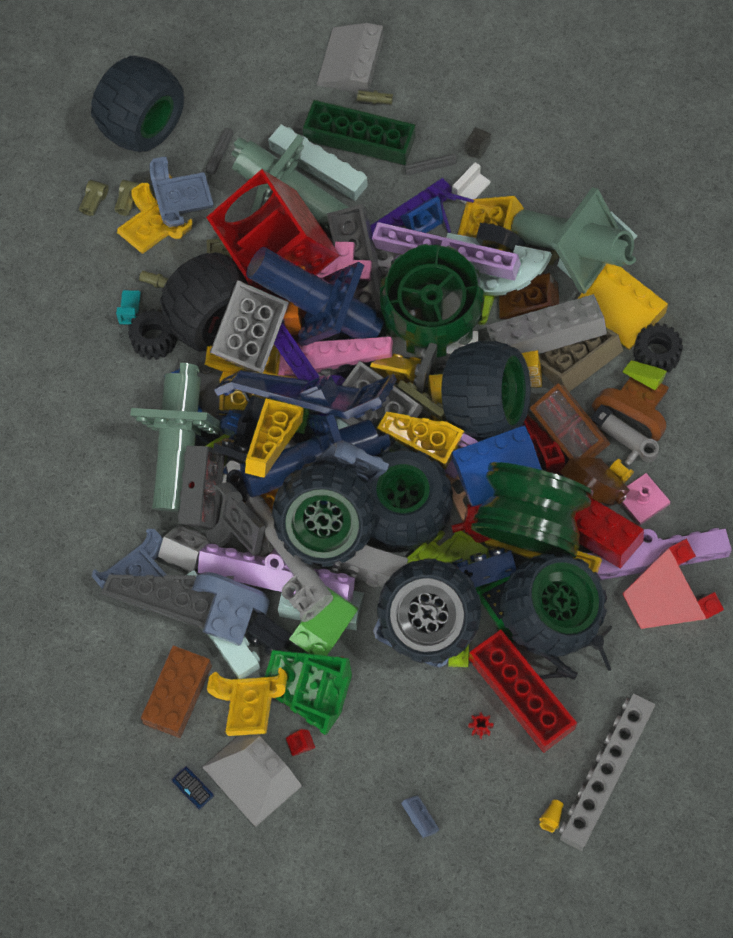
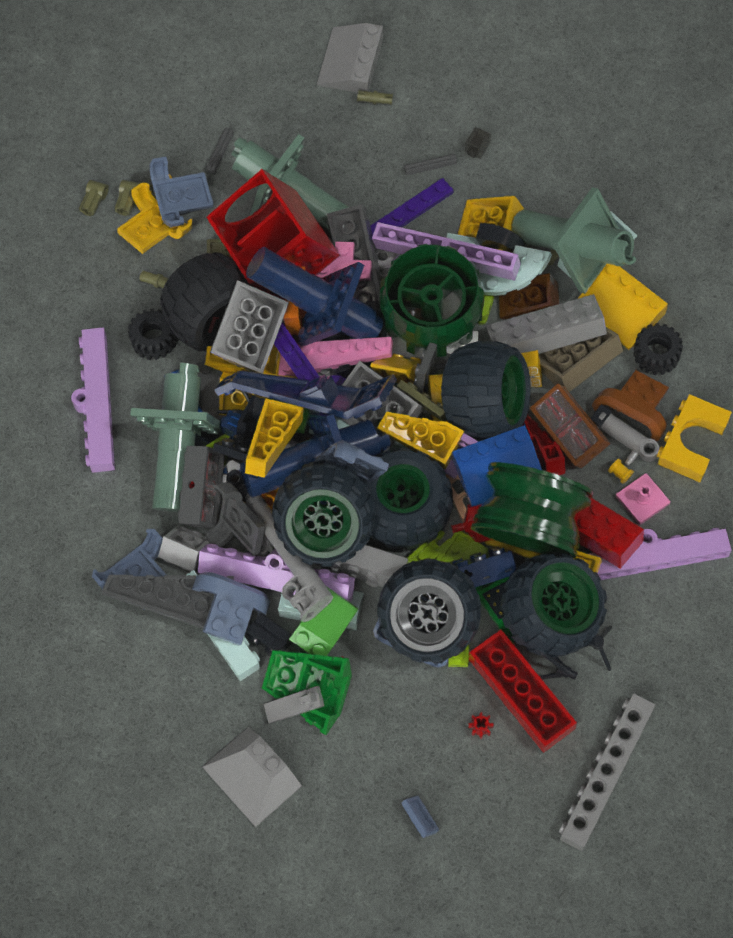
(96, 400): none -> lavender hinge
(129, 306): teal bracket -> none
(137, 103): black wheel -> none
(176, 691): dark orange brick -> none
(192, 788): tile -> none
(248, 700): yellow piece -> none
(294, 705): none -> light grey hinge
(300, 742): red slope -> none
(321, 164): light aqua brick -> none
(359, 132): dark green brick -> none
(424, 216): blue slope -> none
(443, 195): dark purple plant -> none
(471, 183): white panel -> none
(551, 817): yellow cone -> none
(597, 477): reddish brown brick -> none
(646, 374): lime slope -> none
(663, 595): wedge -> none
(693, 413): none -> yellow arch

